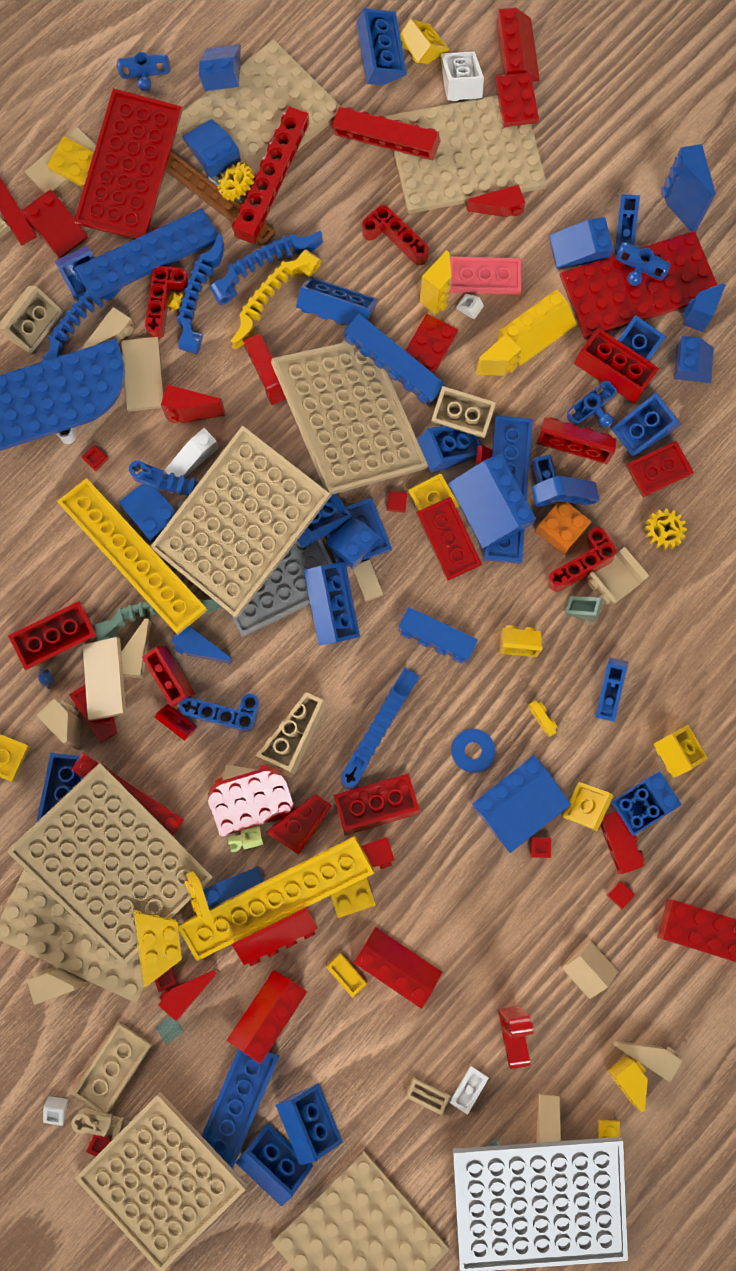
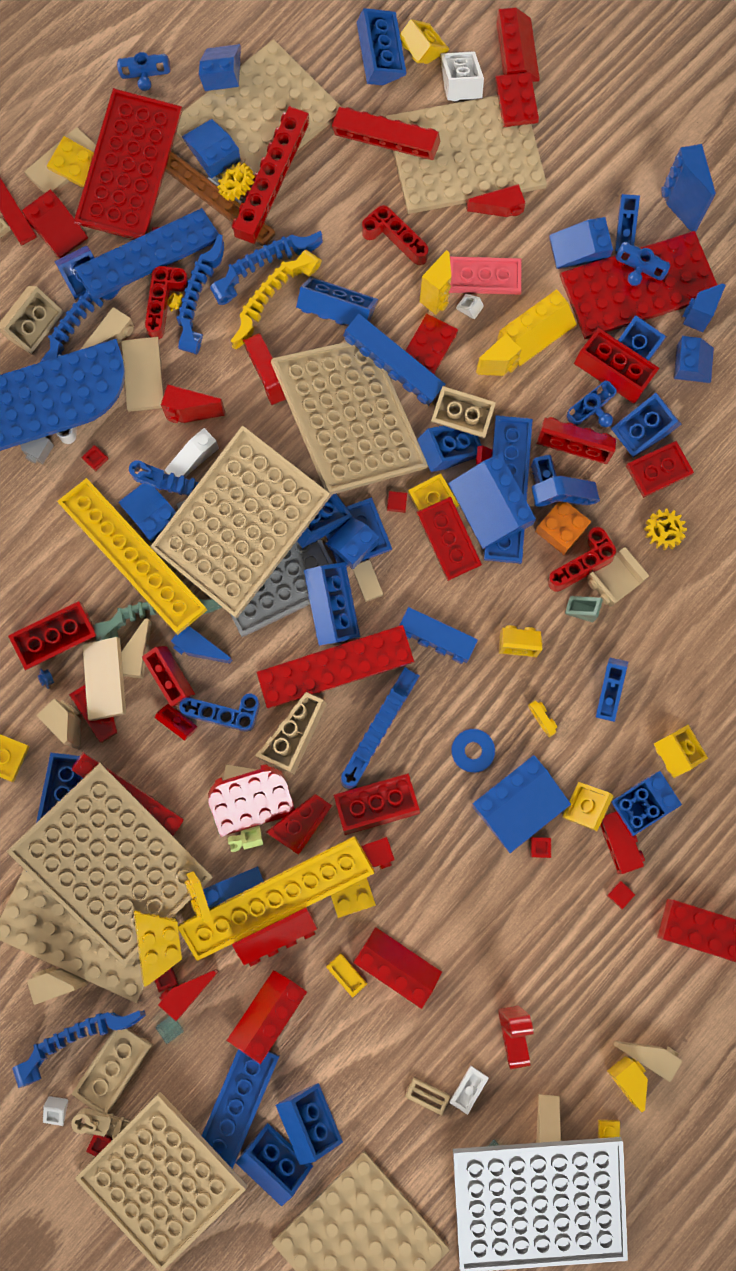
(28, 1071): none -> blue piece
(37, 450): none -> light grey slope
(335, 666): none -> red plate
(590, 970): tan slope -> none

